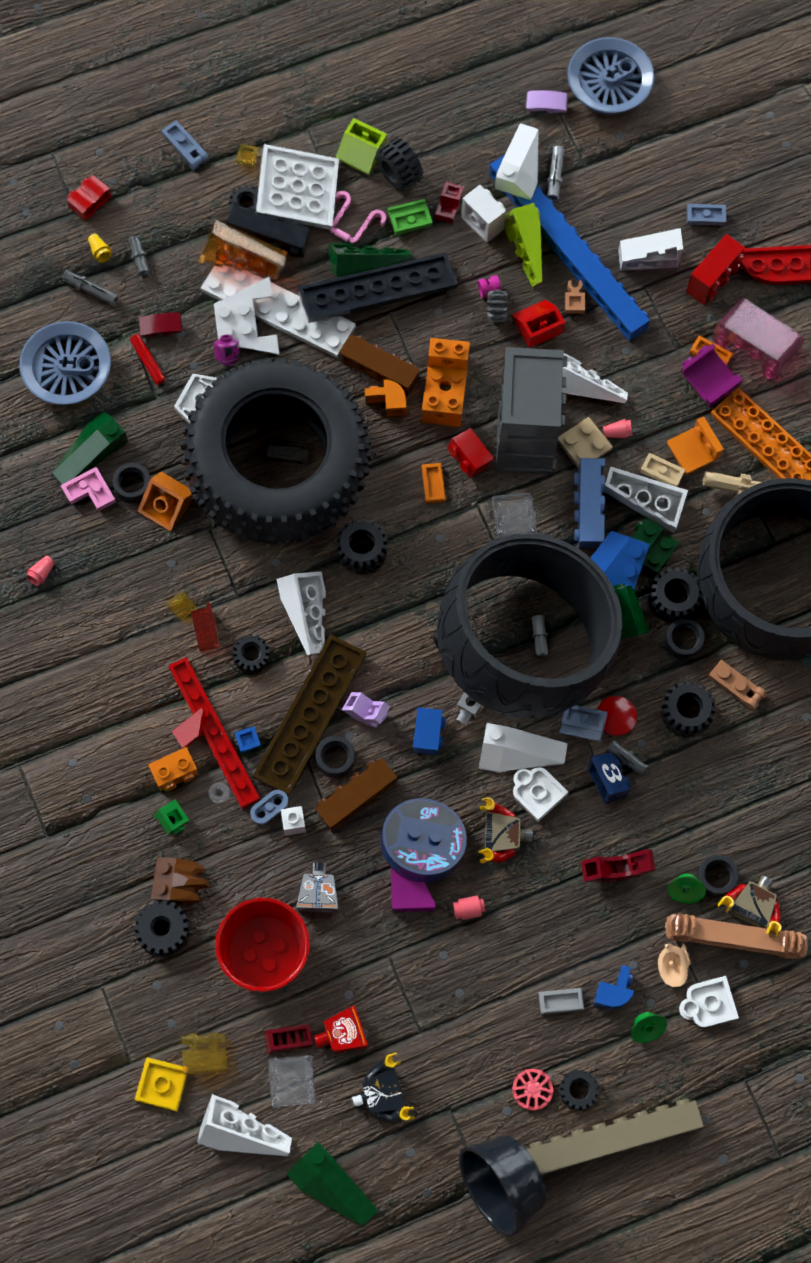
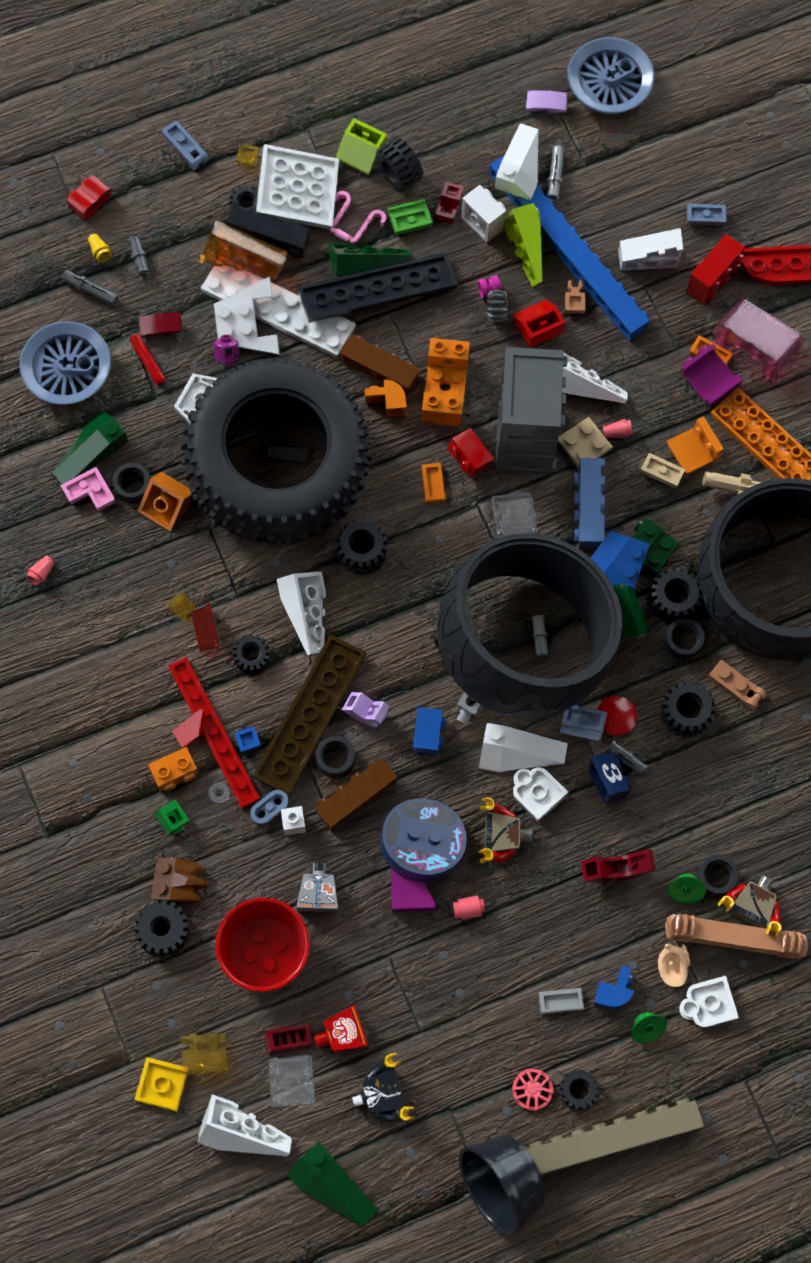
(647, 496): white wedge -> none

